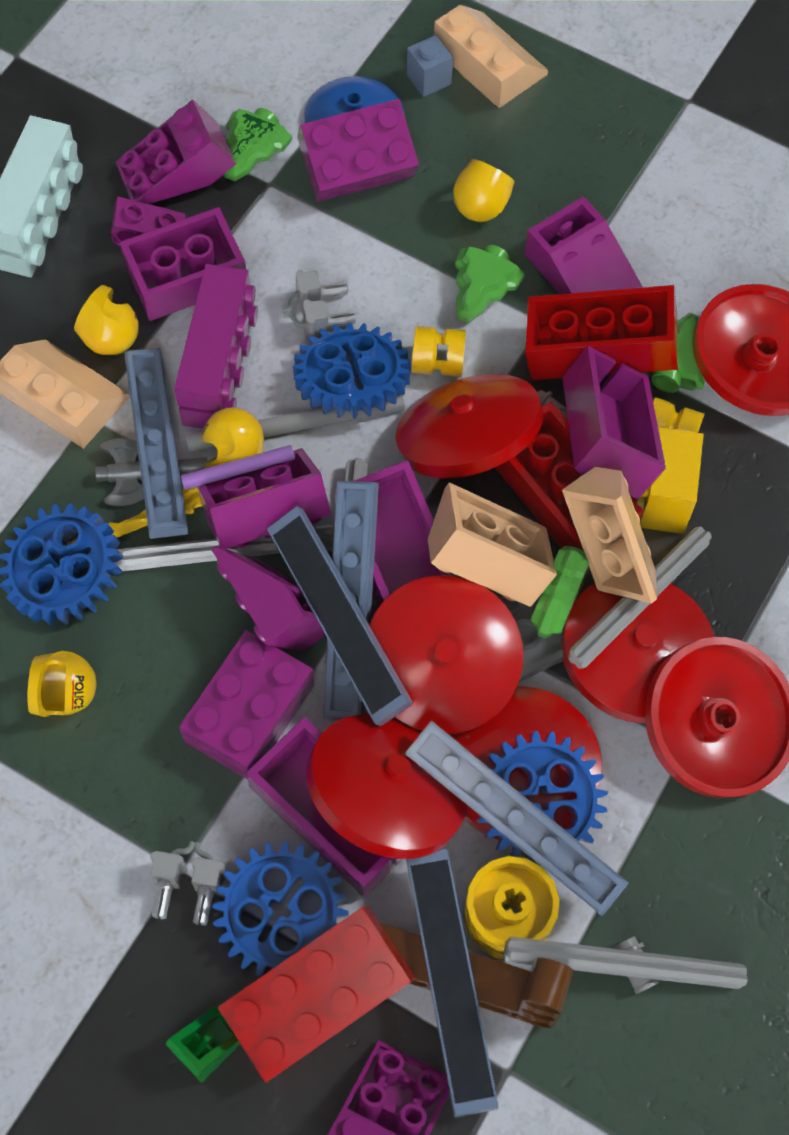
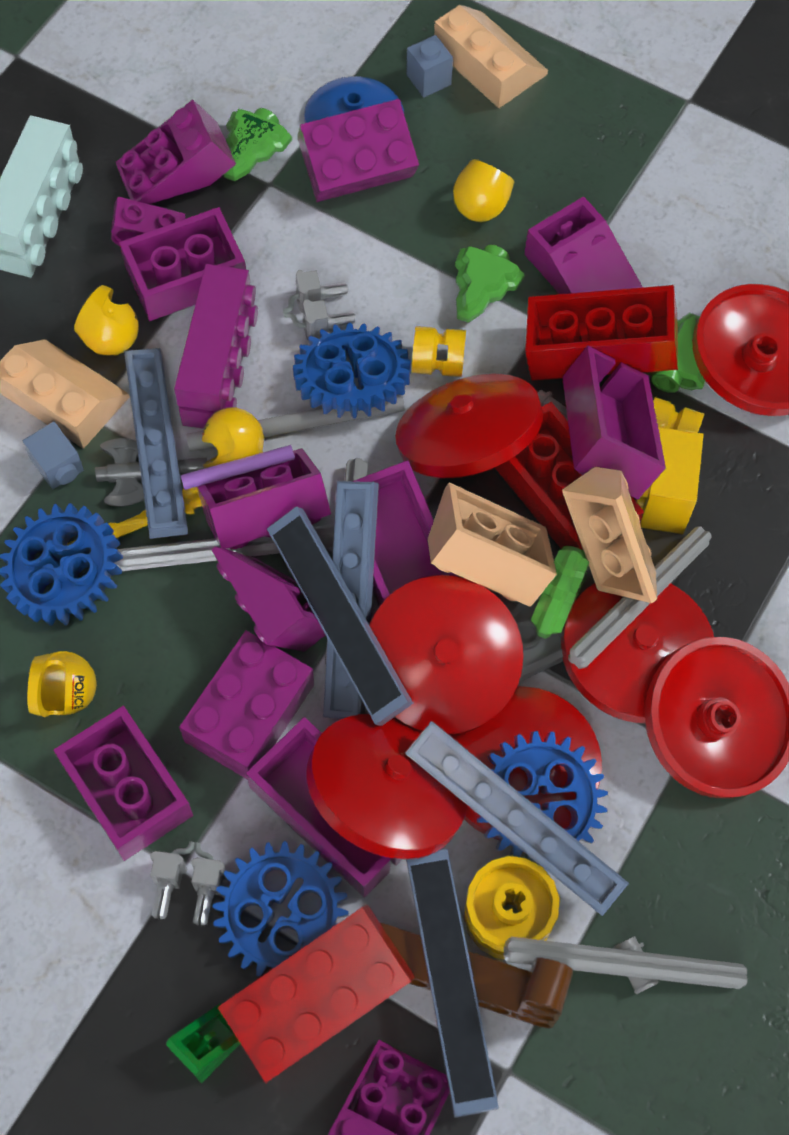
(53, 455): none -> sand blue brick
(124, 783): none -> magenta brick

